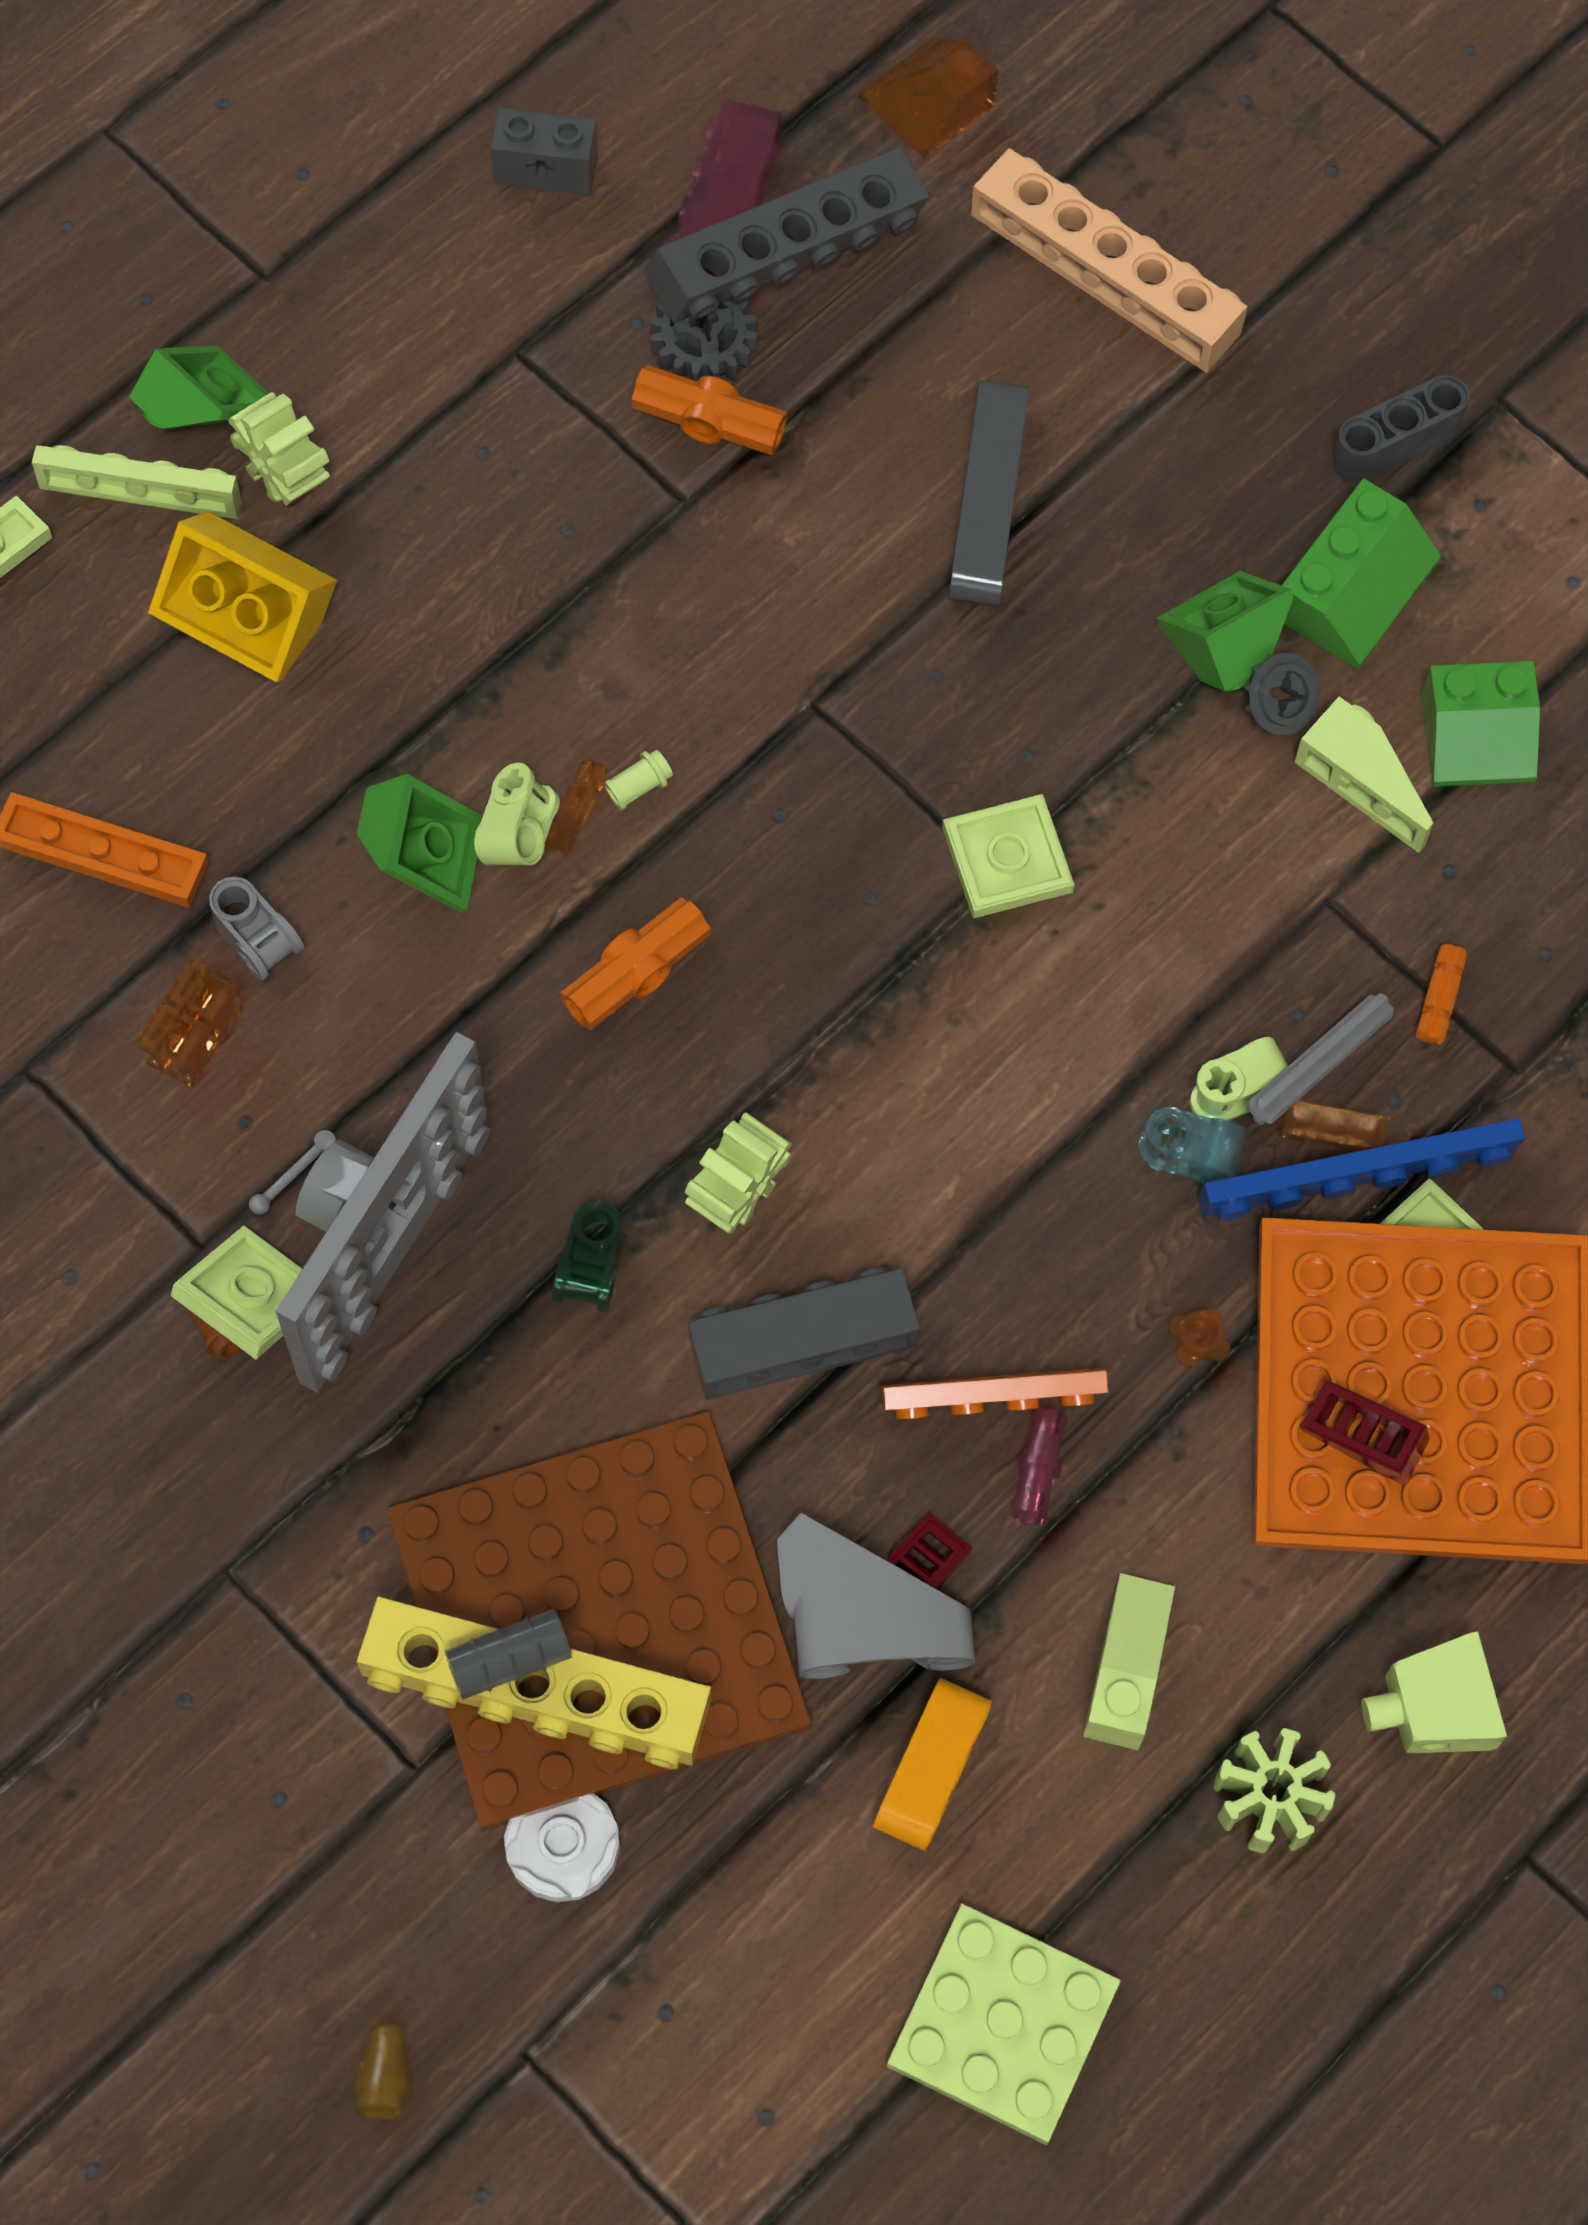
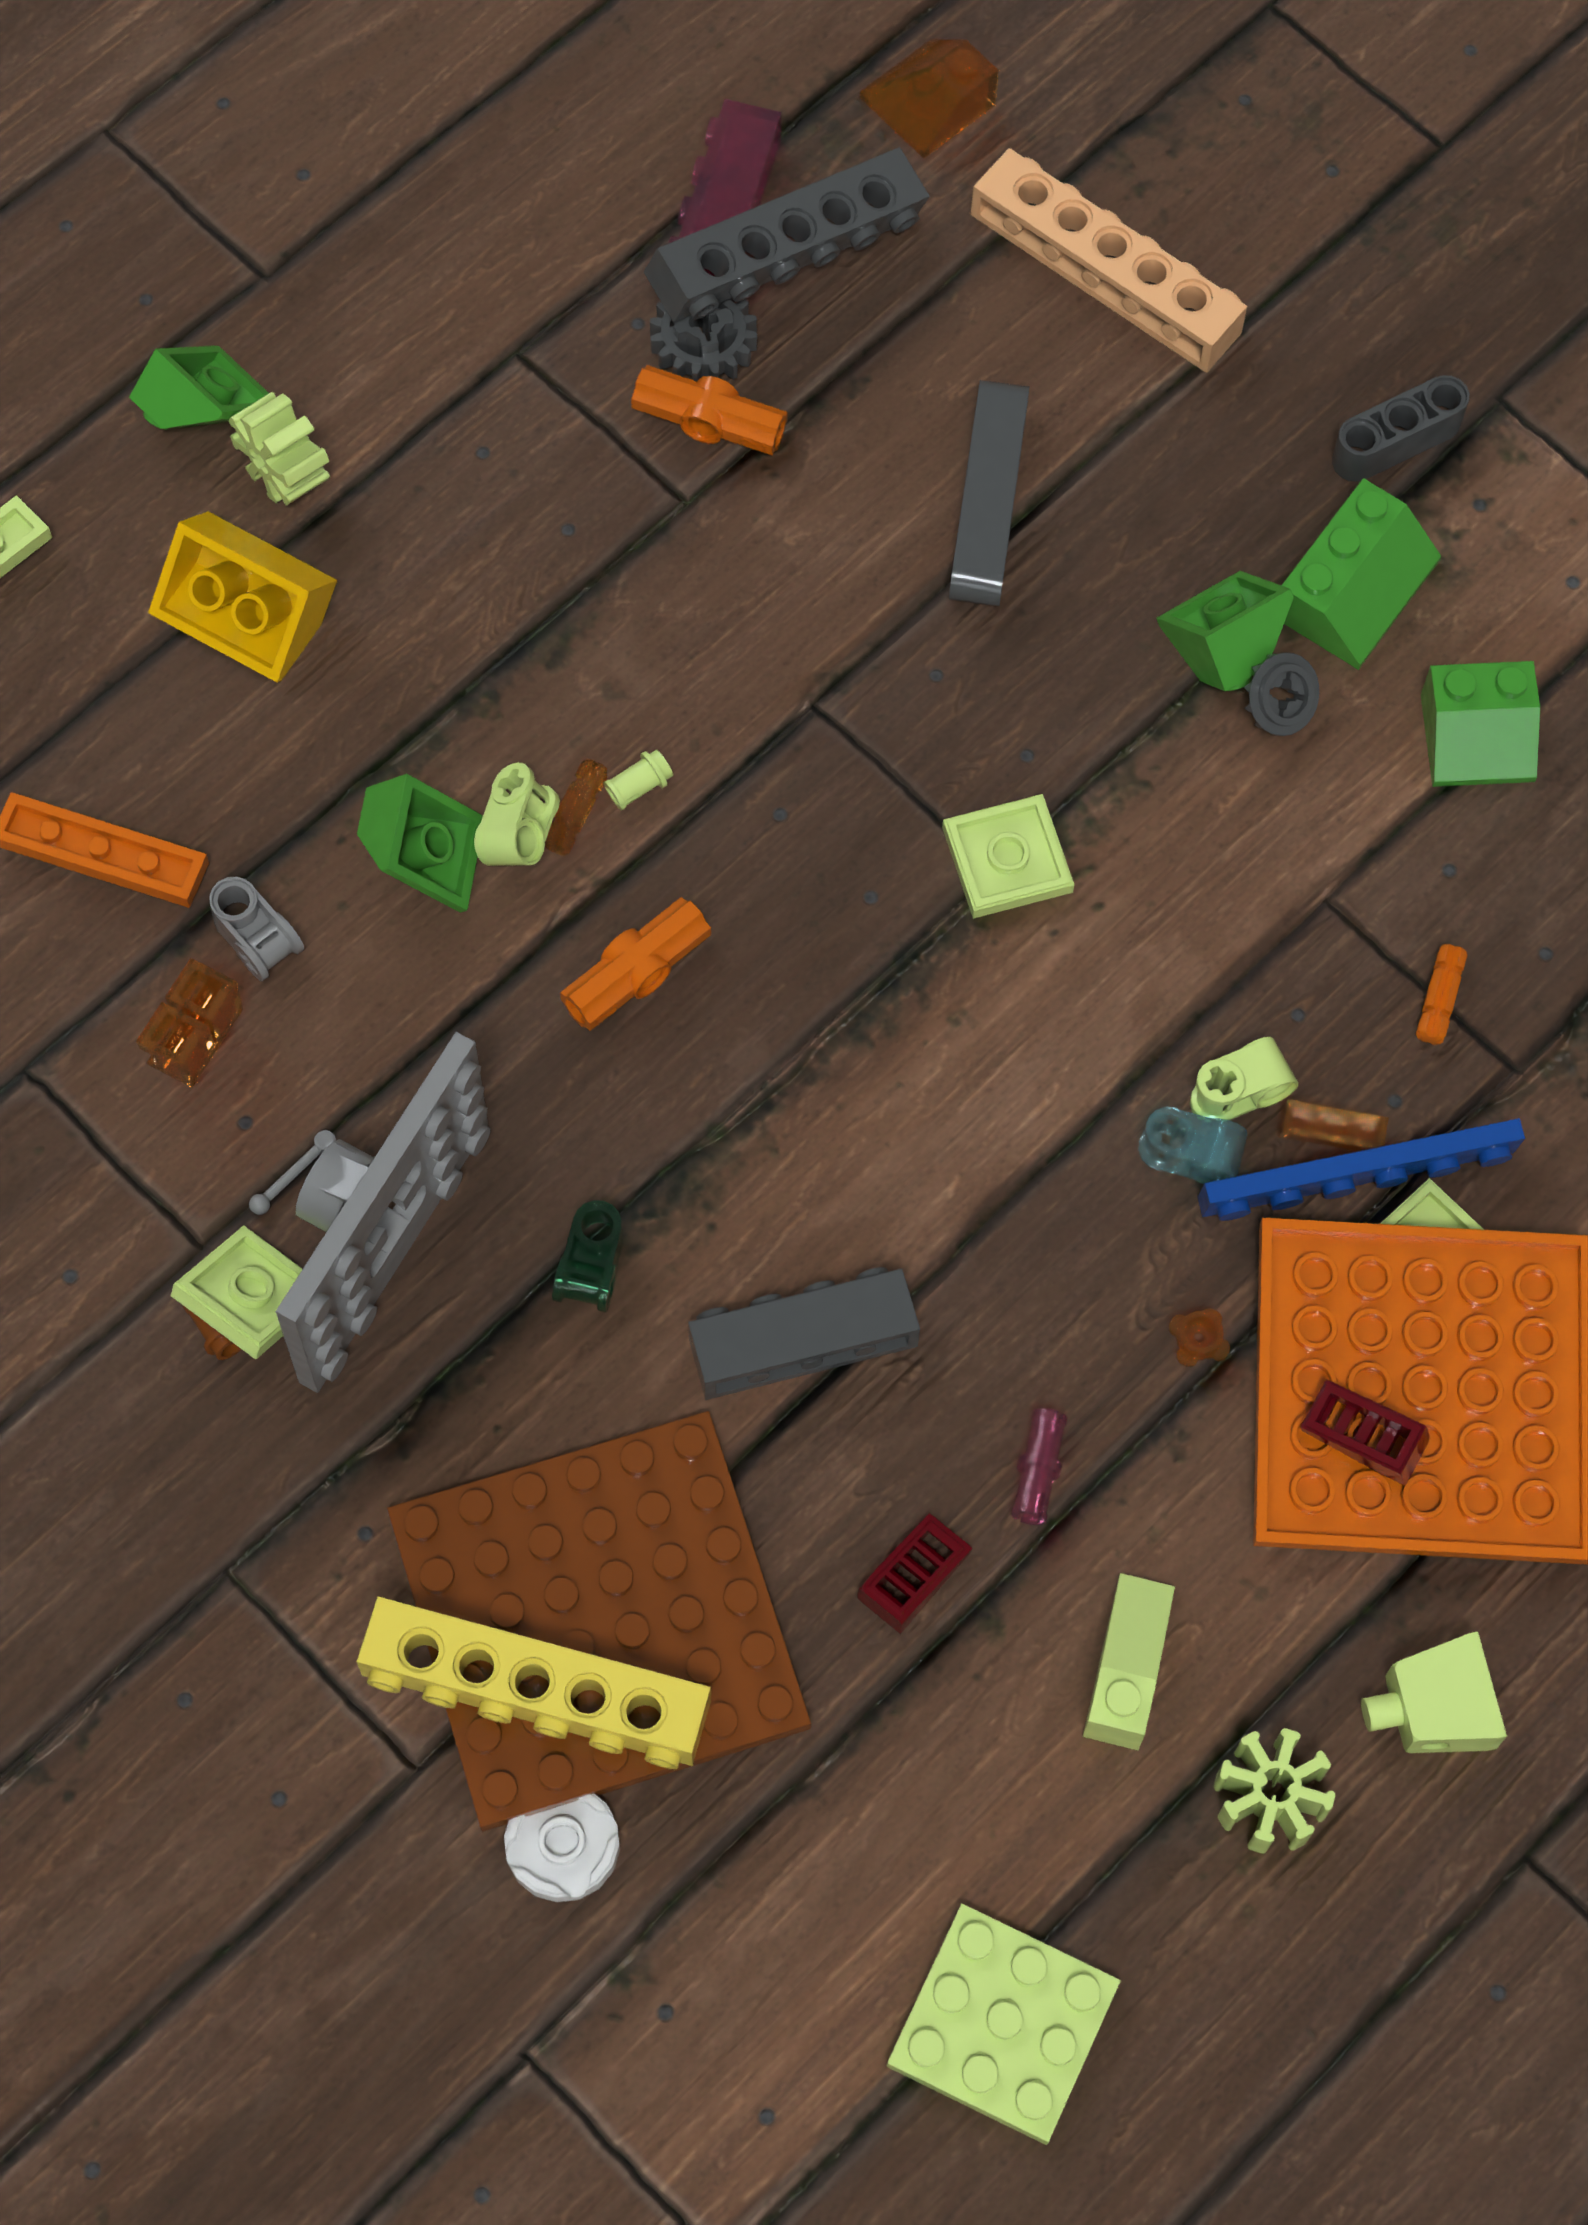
(136, 482): yellowish green plate -> none
(382, 2077): clear yellow cone -> none
(508, 1654): dark grey axle -> none
(544, 151): dark grey brick -> none
(738, 1173): yellowish green gear -> none
(863, 1608): light grey panel -> none
(932, 1764): light orange beam -> none
(1018, 1390): plate -> none
(1320, 1059): light grey axle -> none
(1360, 765): yellowish green slope -> none

